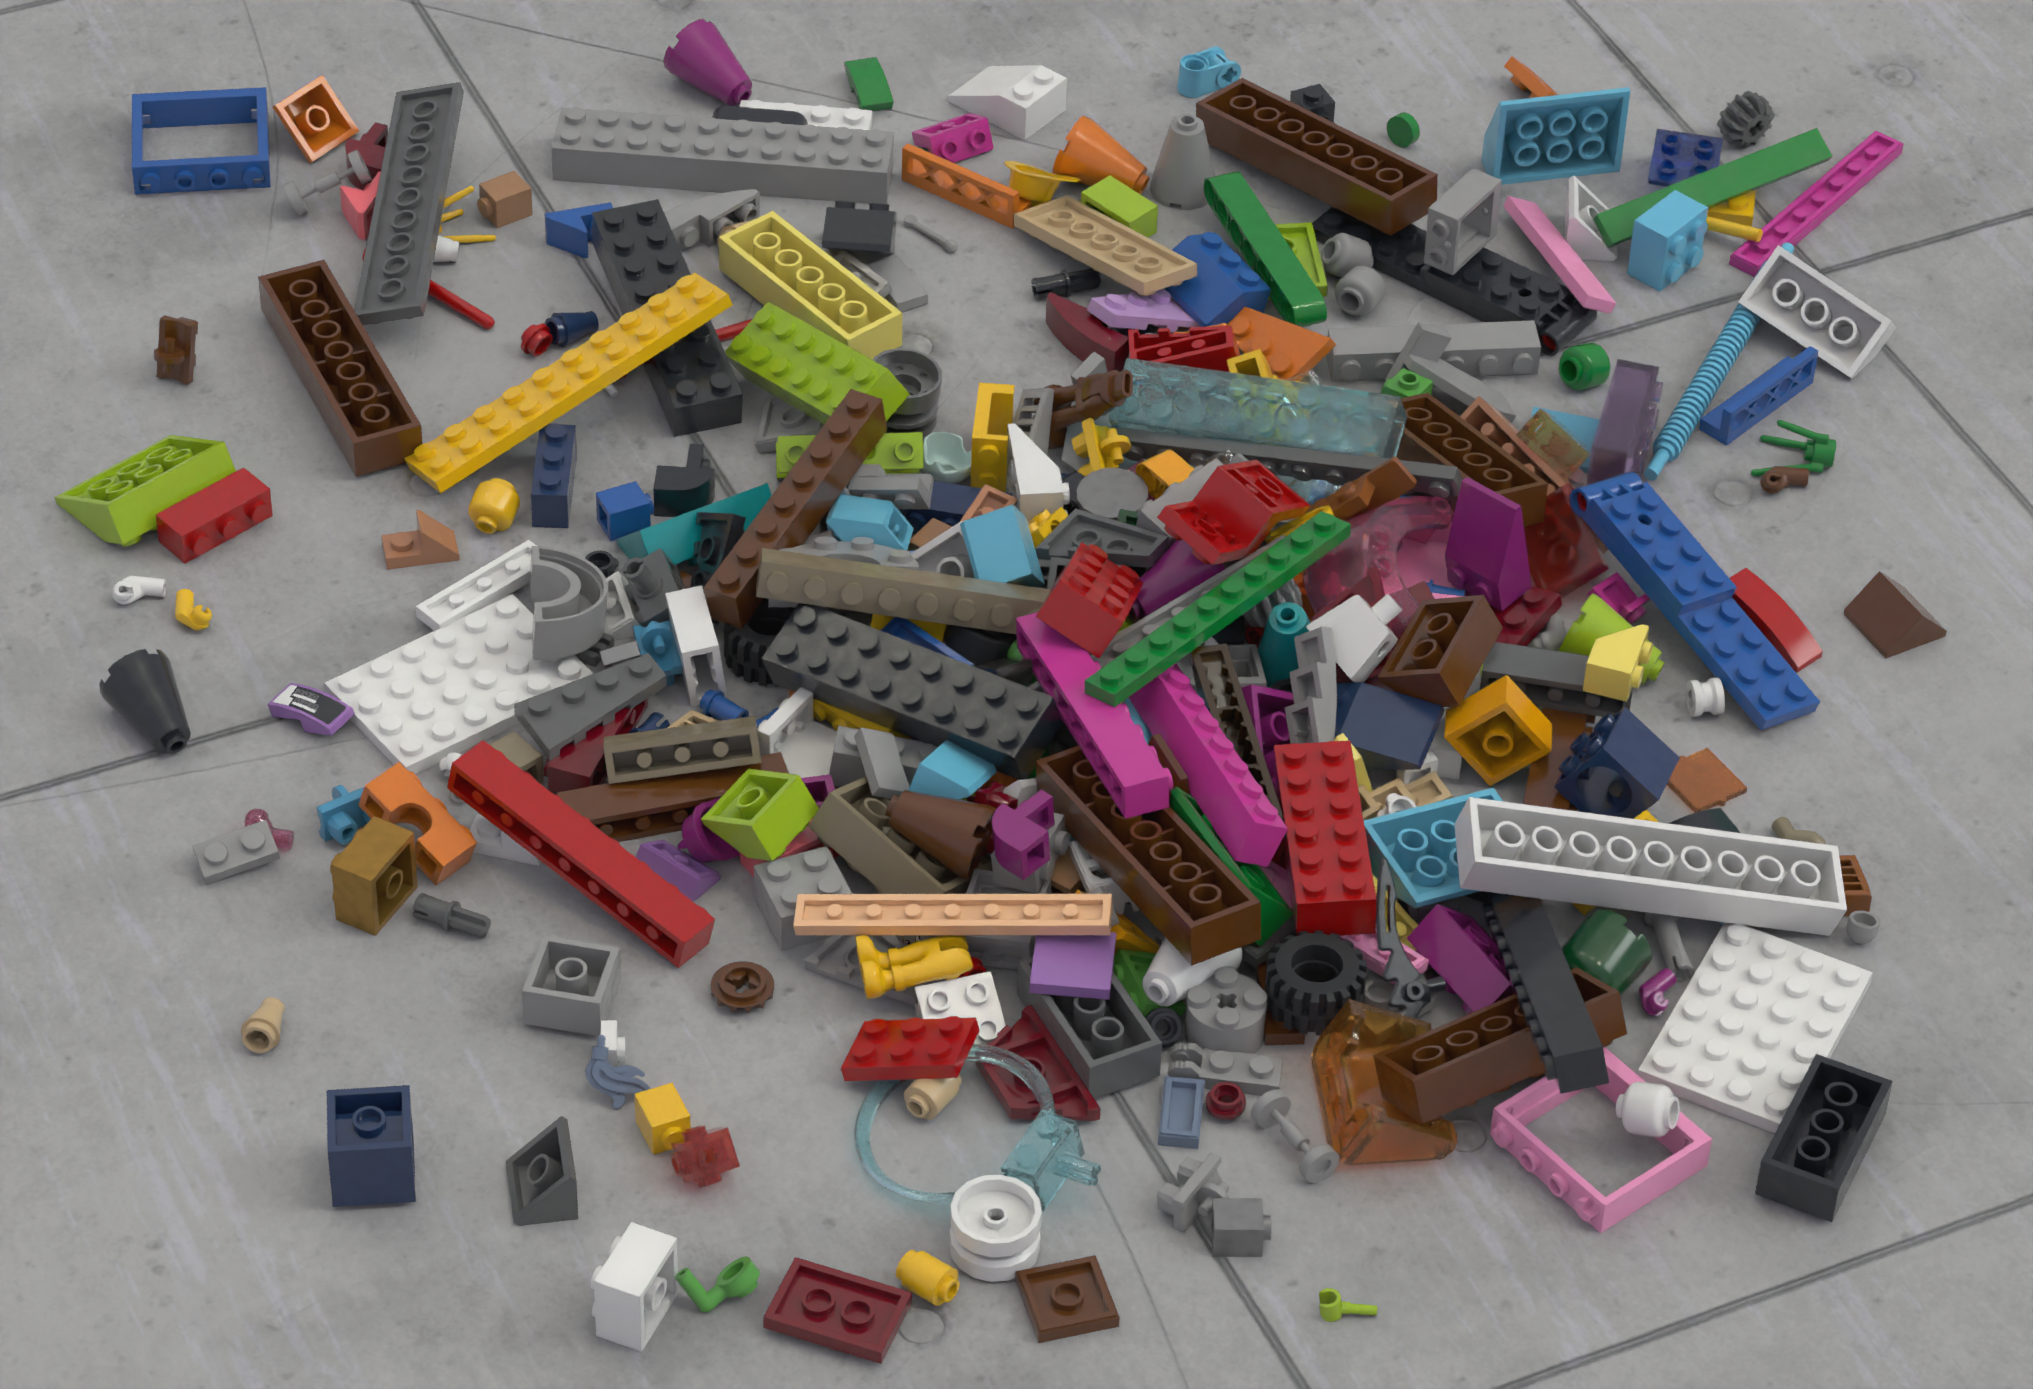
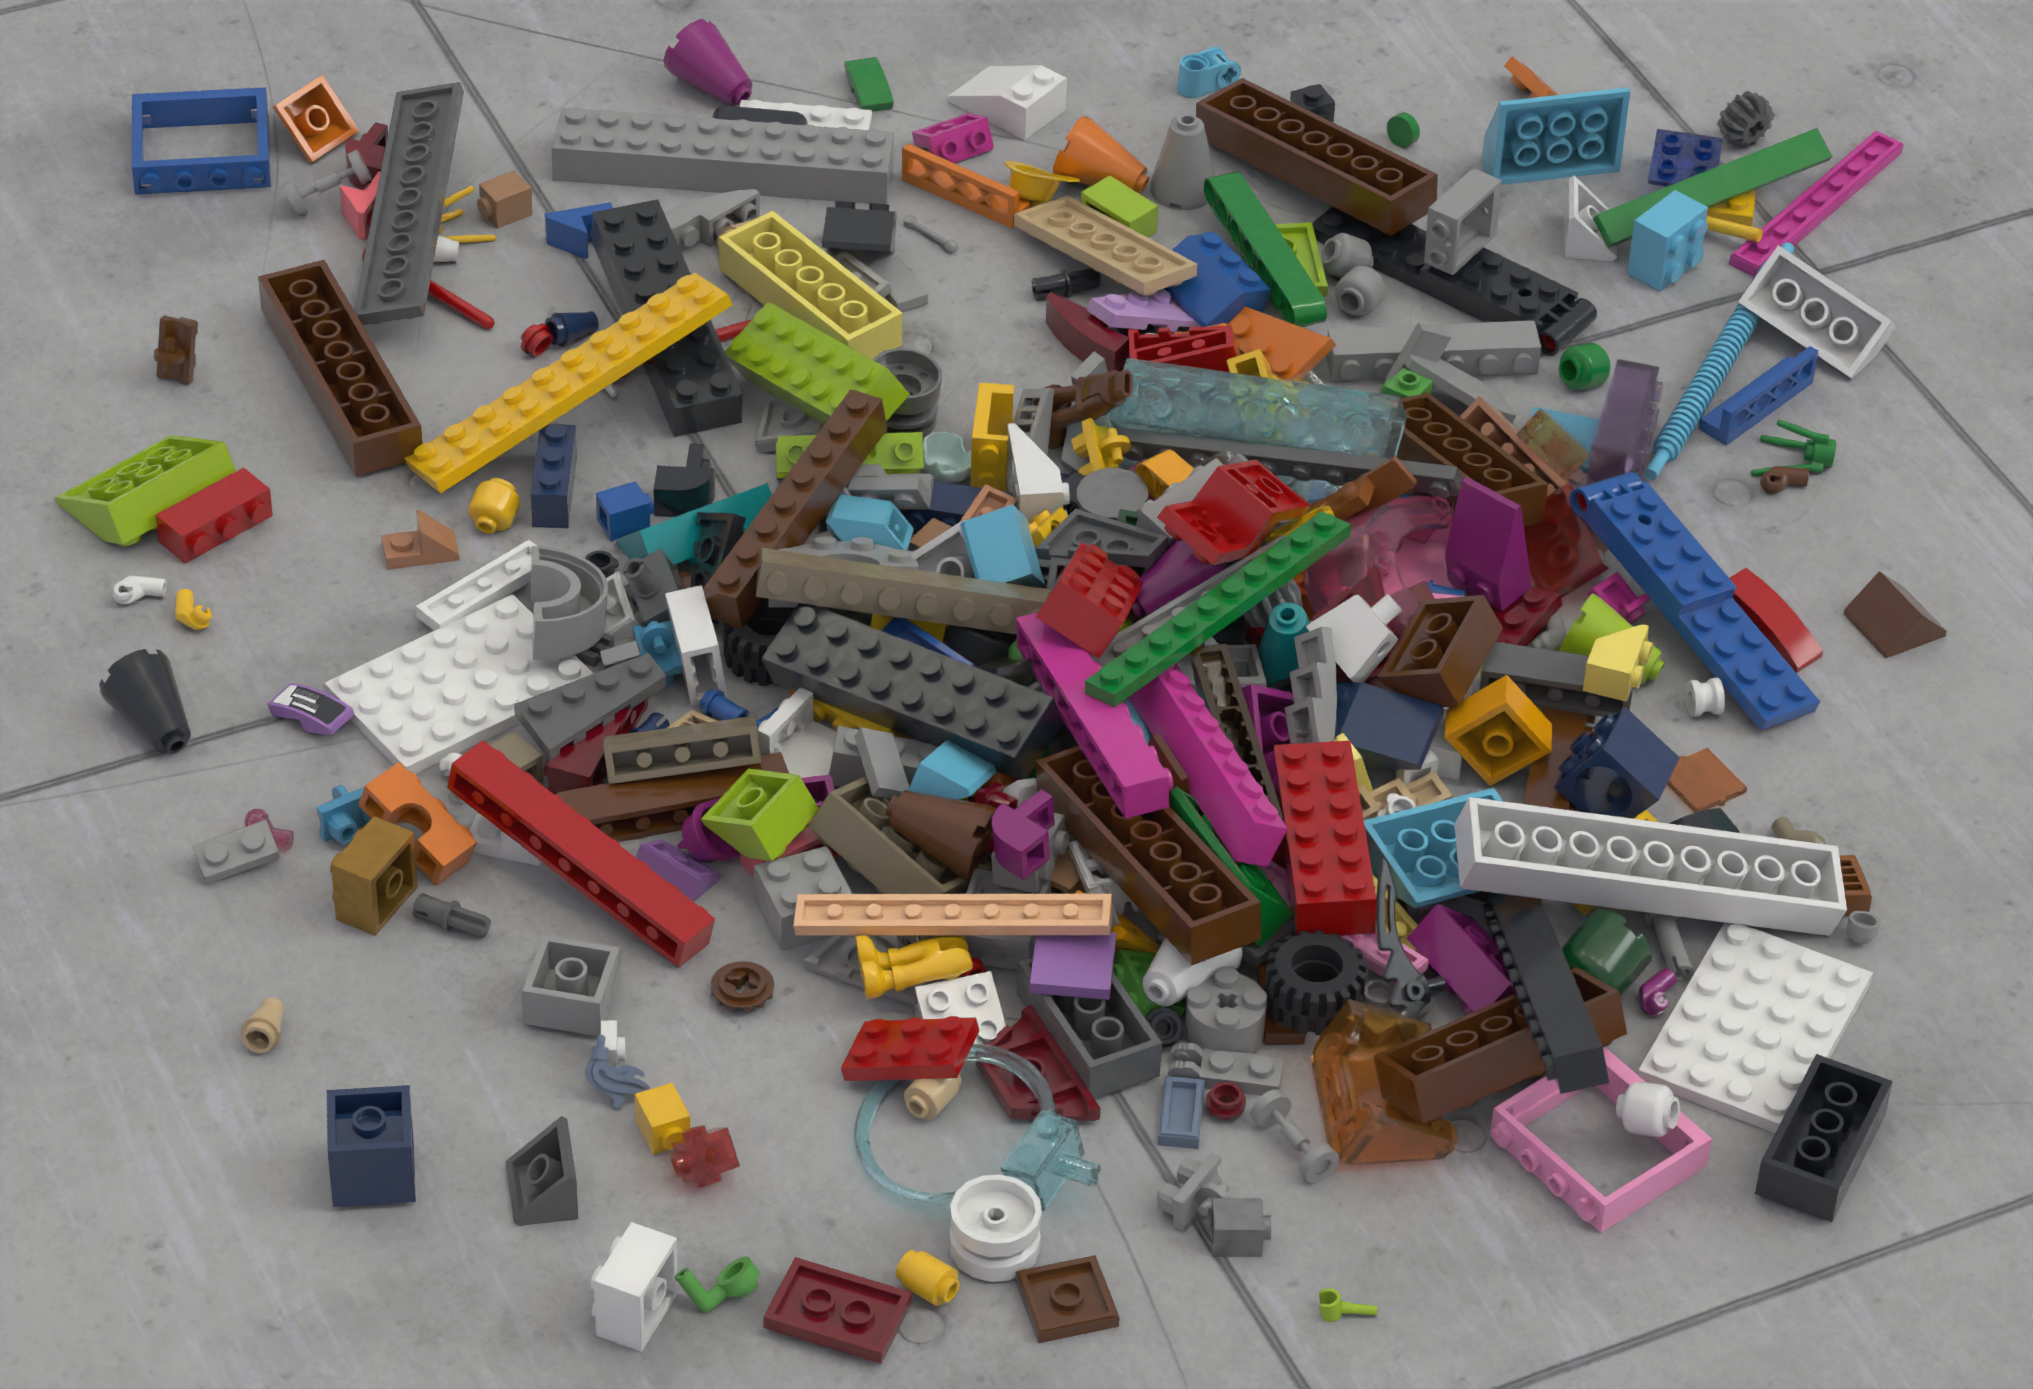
(1559, 255): bright pink tile -> none

